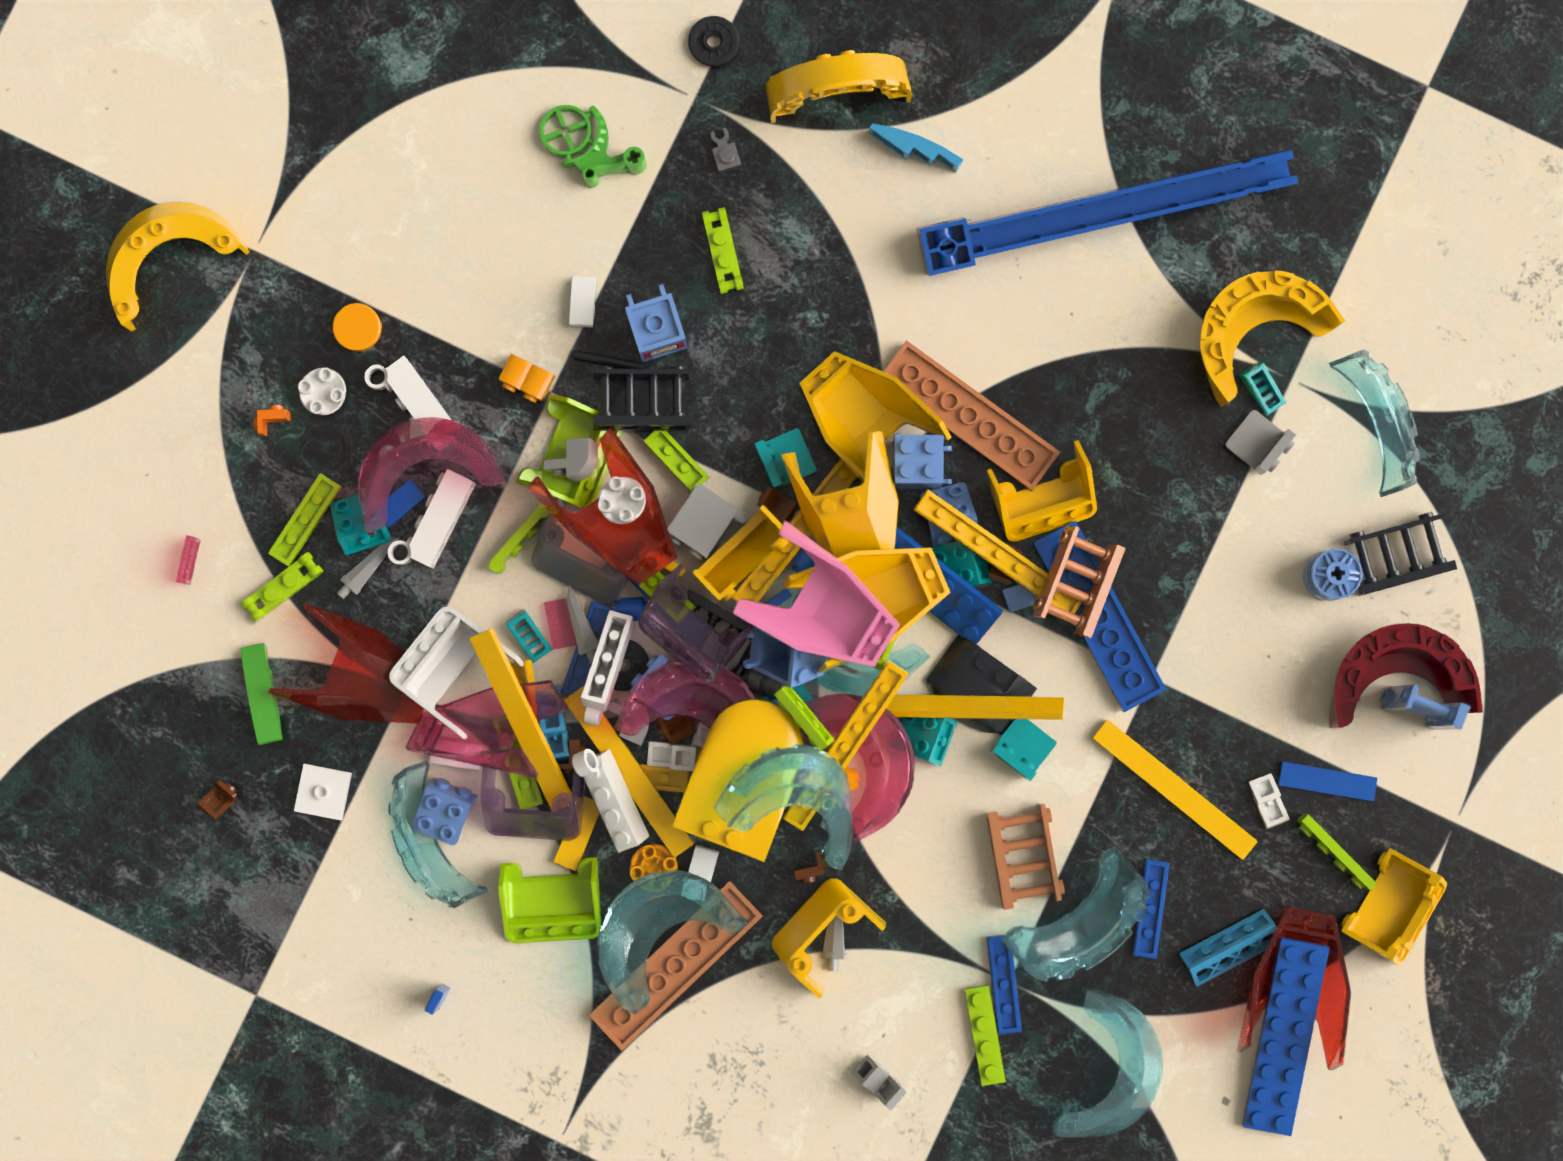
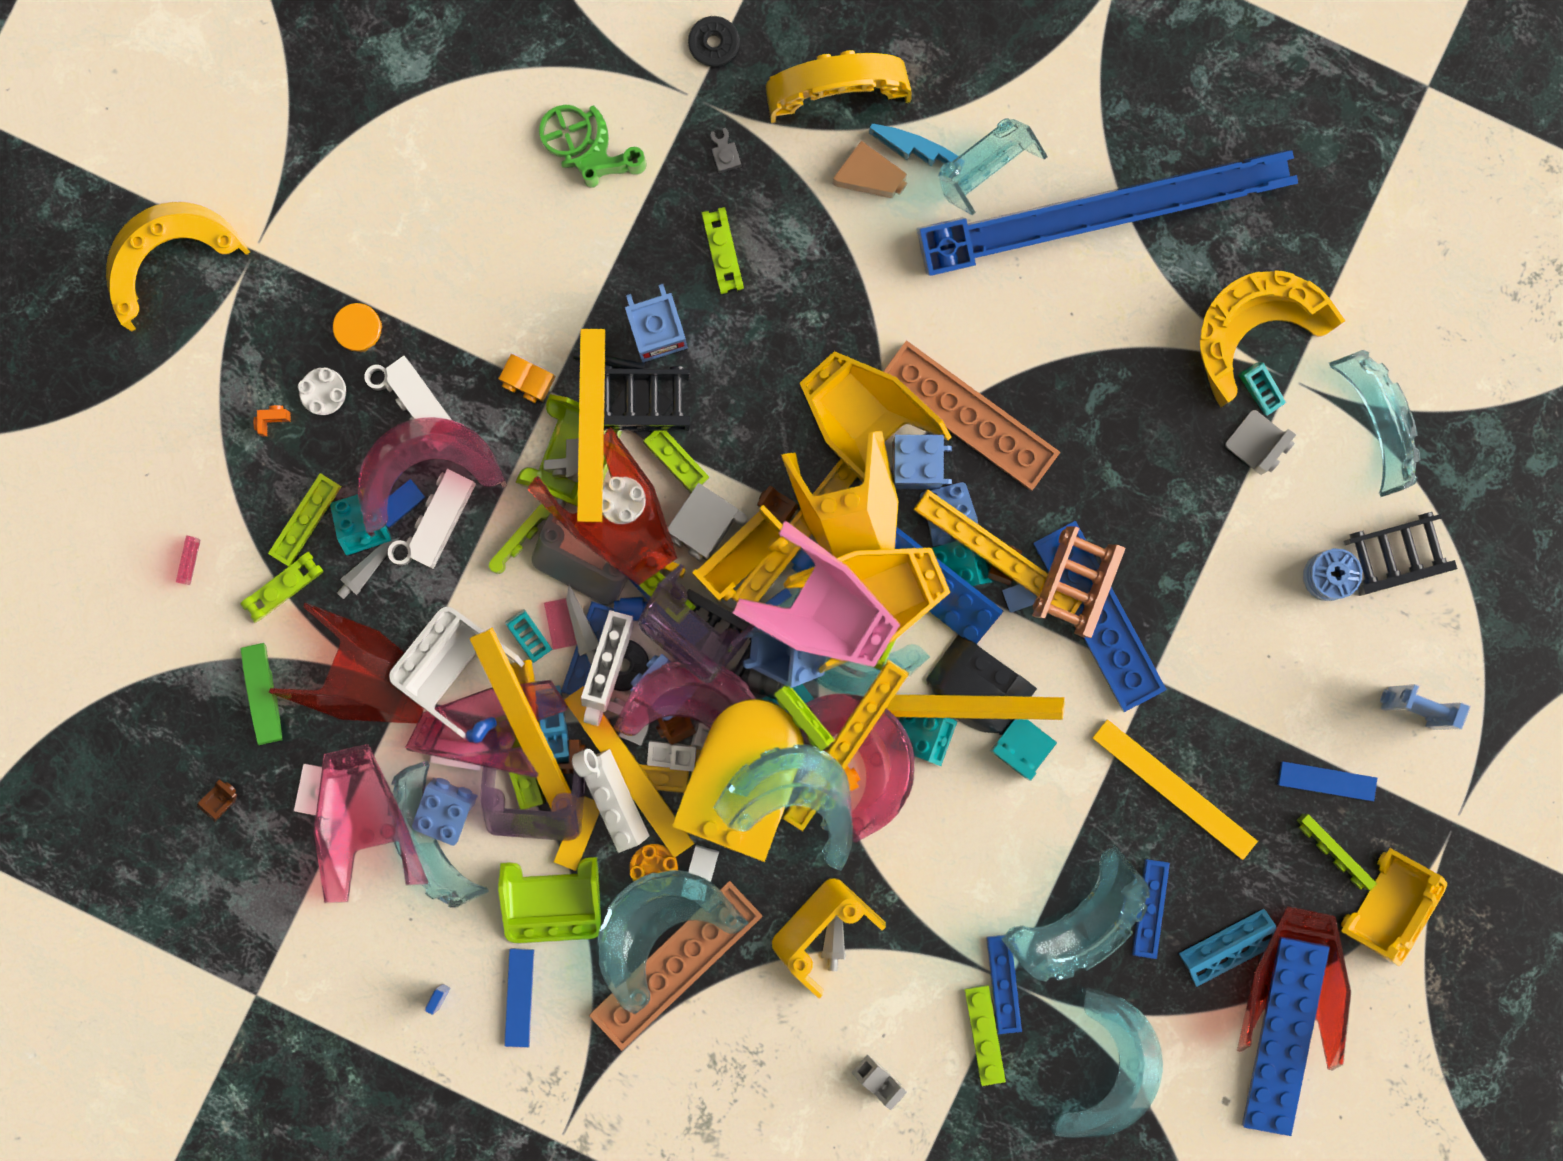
(357, 814): none -> clear pink windscreen
(480, 730): none -> blue arm
(519, 997): none -> blue tile
(582, 301): white slope -> none
(591, 425): none -> yellow tile
(772, 461): teal bracket -> none
(808, 874): reddish brown bracket -> none
(870, 173): none -> medium nougat slope
(985, 159): none -> clear light blue windscreen
(1006, 871): nougat fence -> none
(1049, 503): yellow windscreen -> none
(1268, 801): white slope -> none
(1408, 650): dark red windscreen -> none

